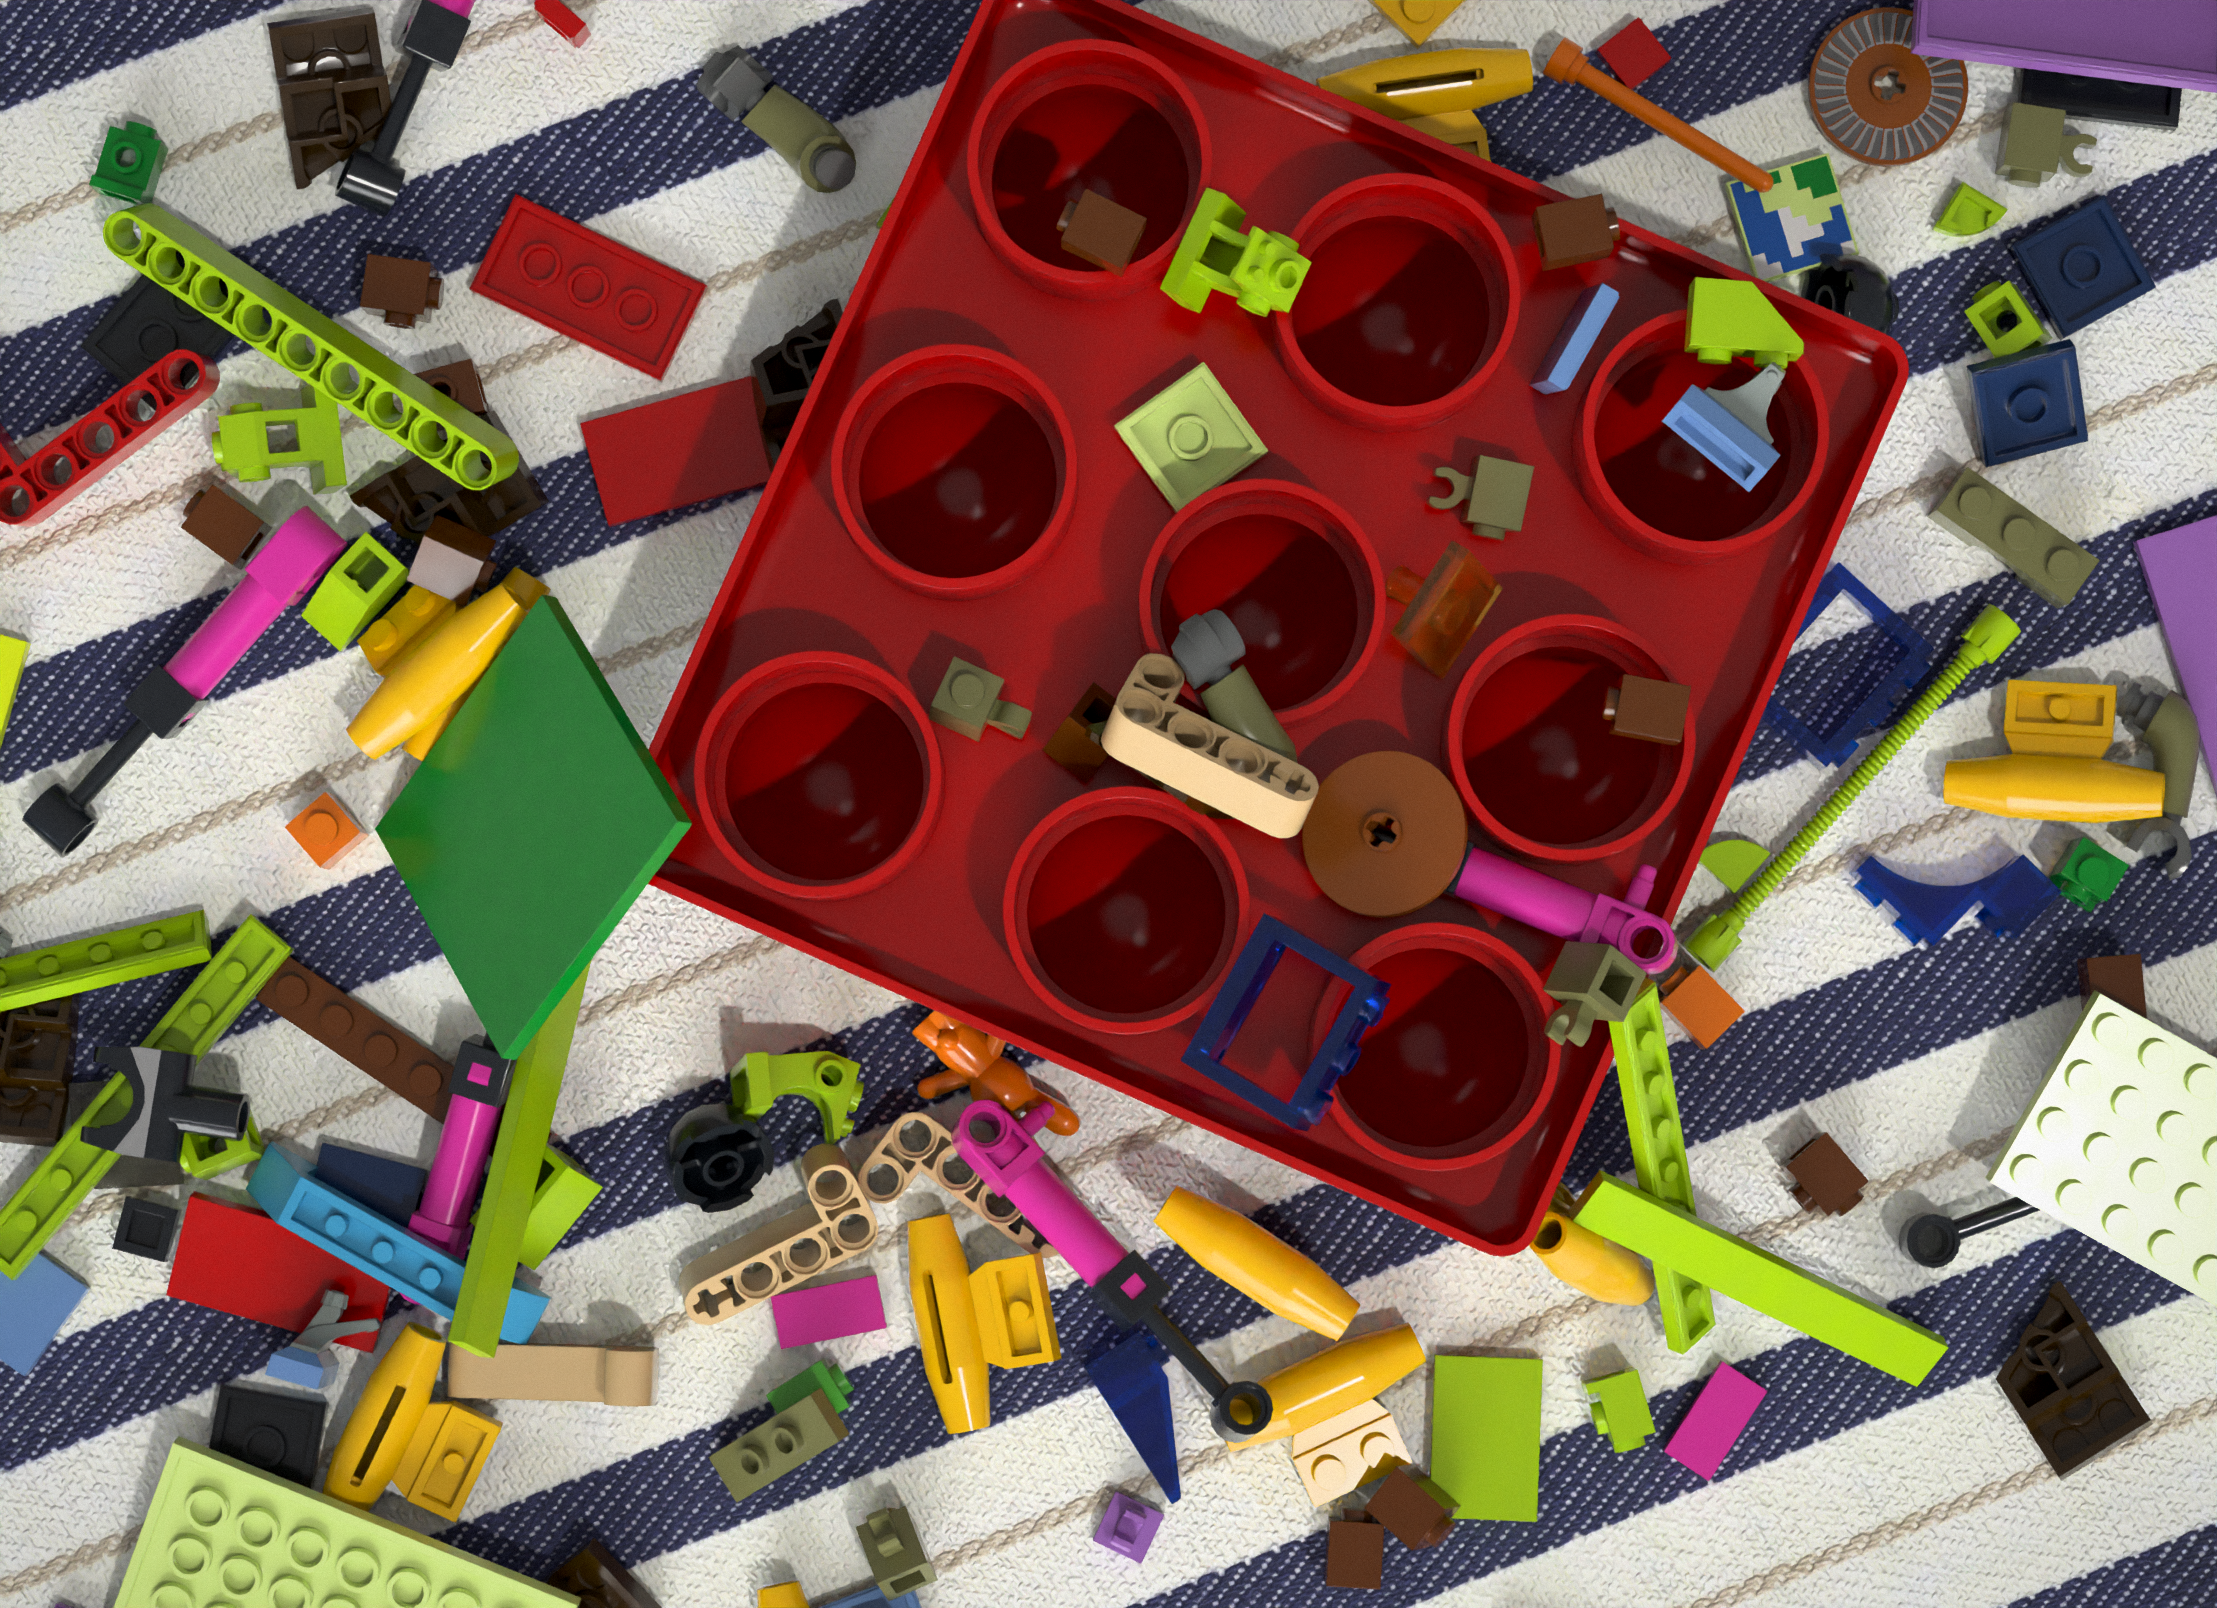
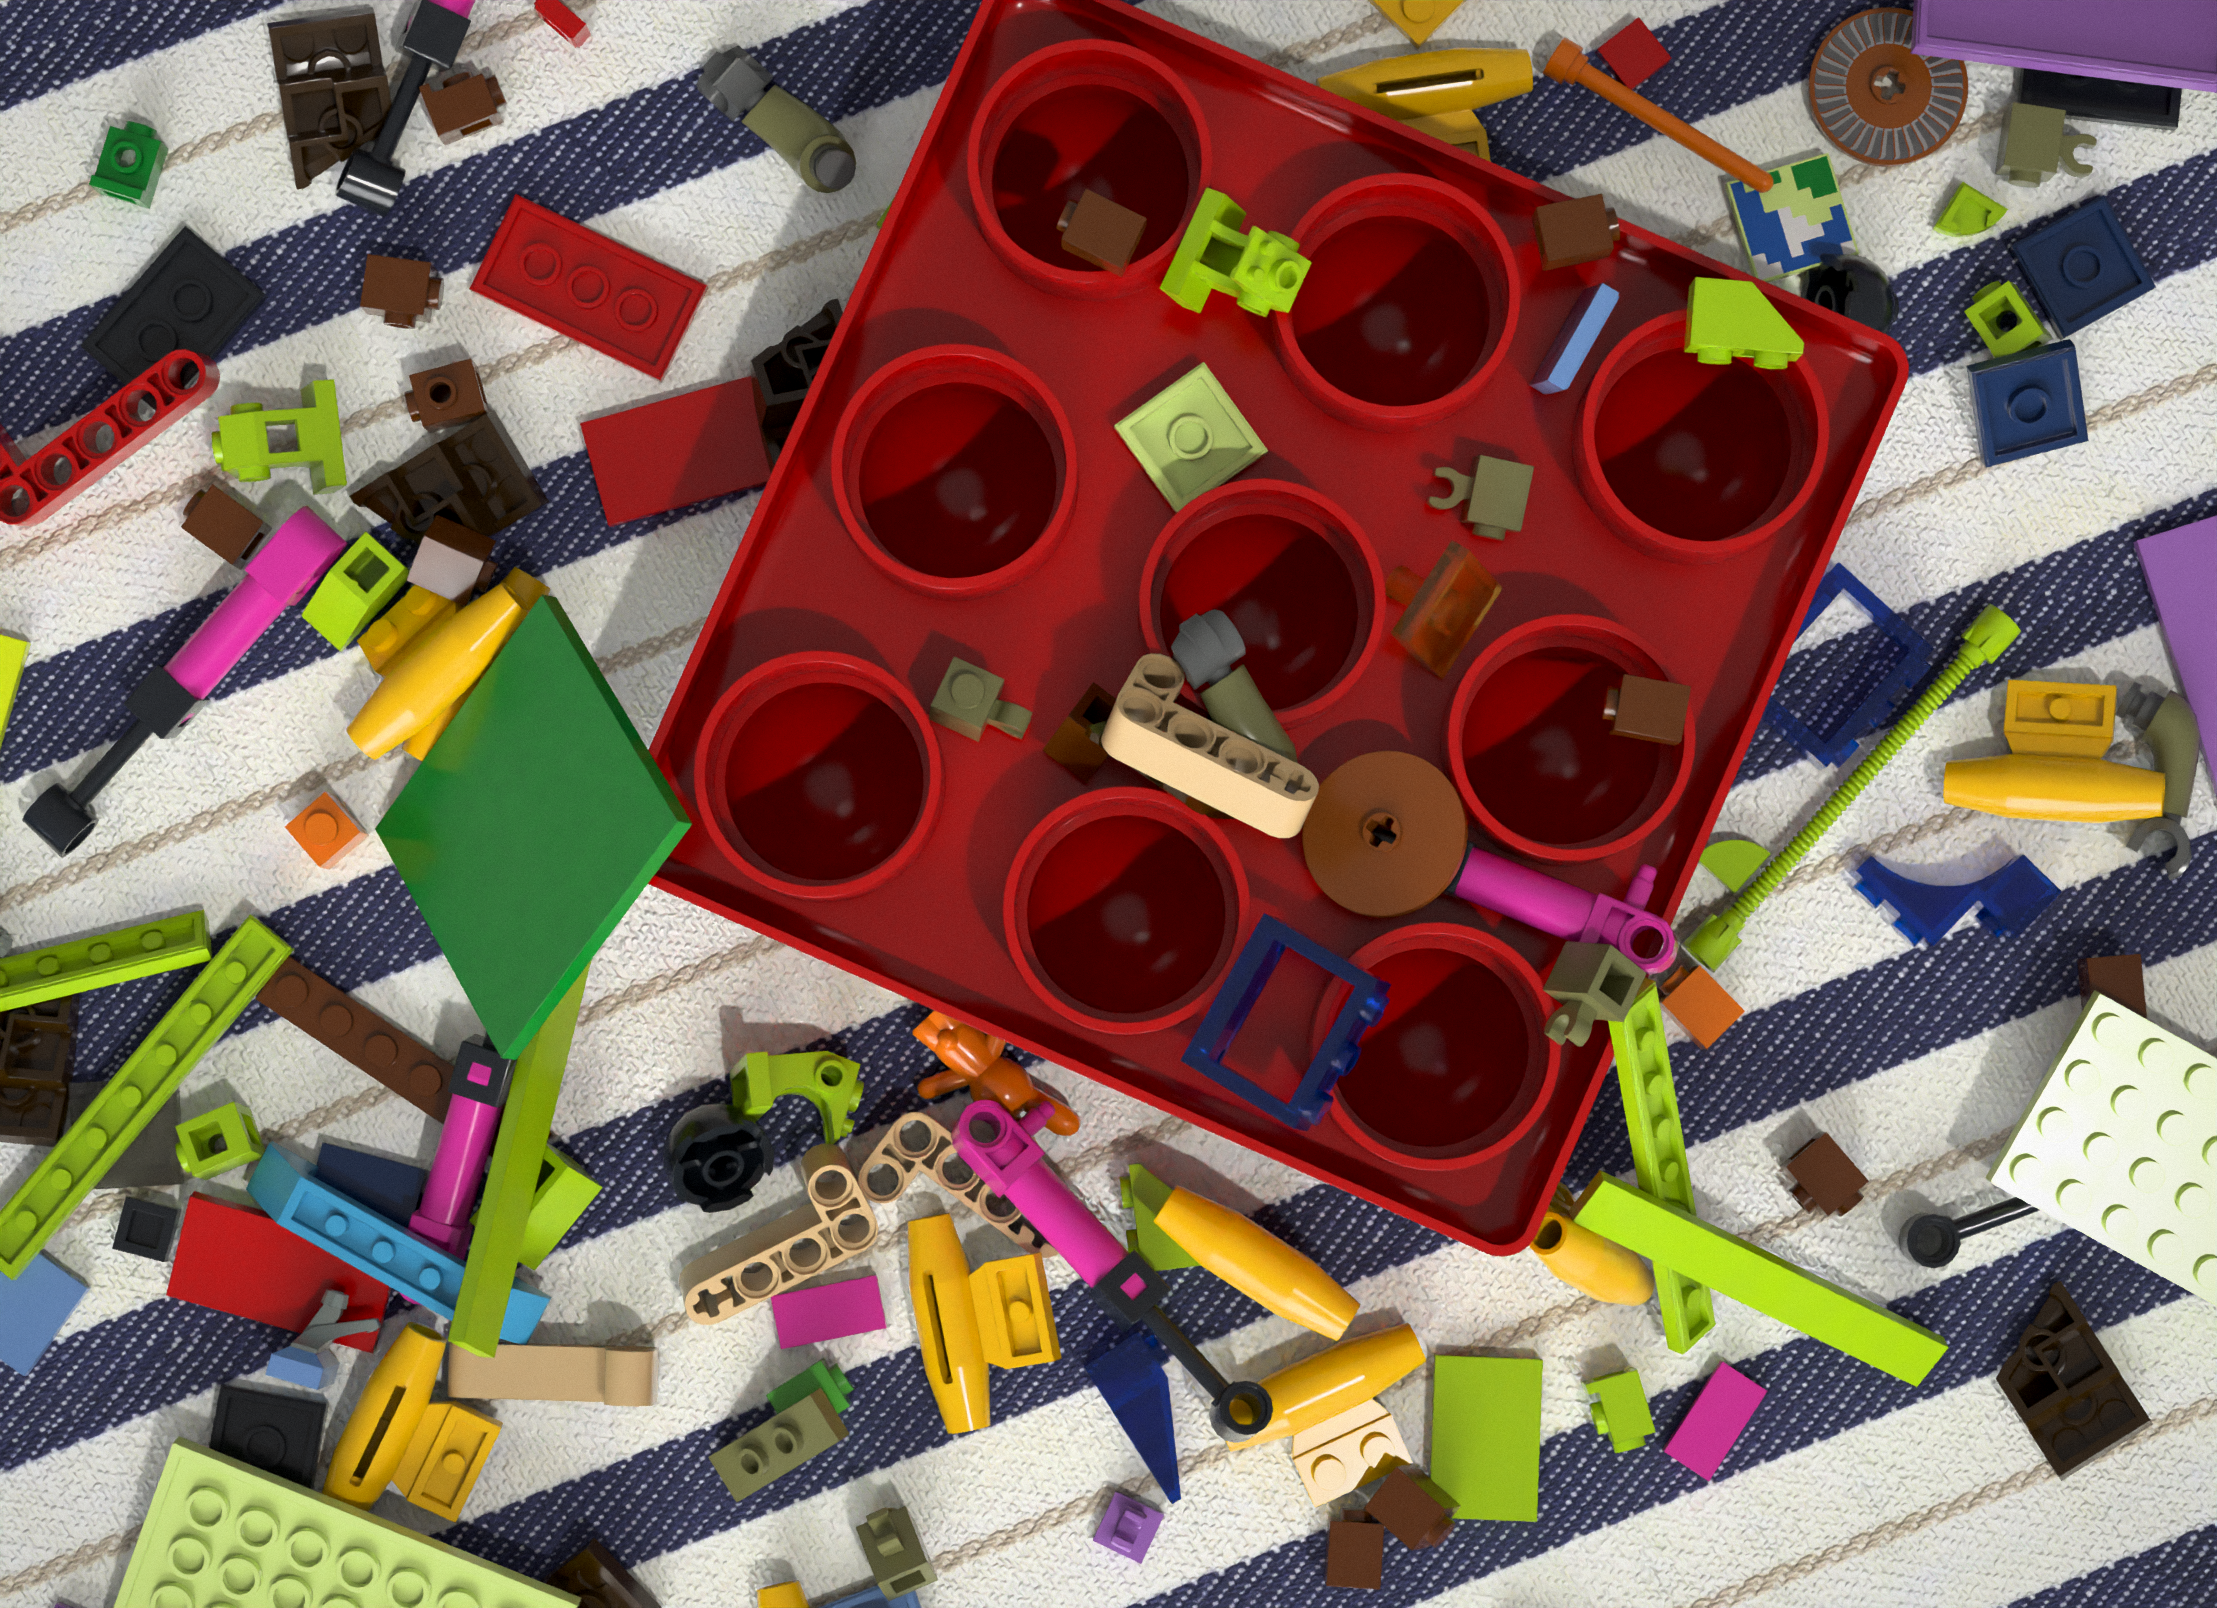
(166, 1105): black connector -> none
(286, 344): lime beam -> none
(464, 105): none -> reddish brown brick
(1147, 1196): none -> lime slope
(1731, 425): medium blue piece -> none
(2030, 546): olive arch -> none
(2087, 873): green brick -> none

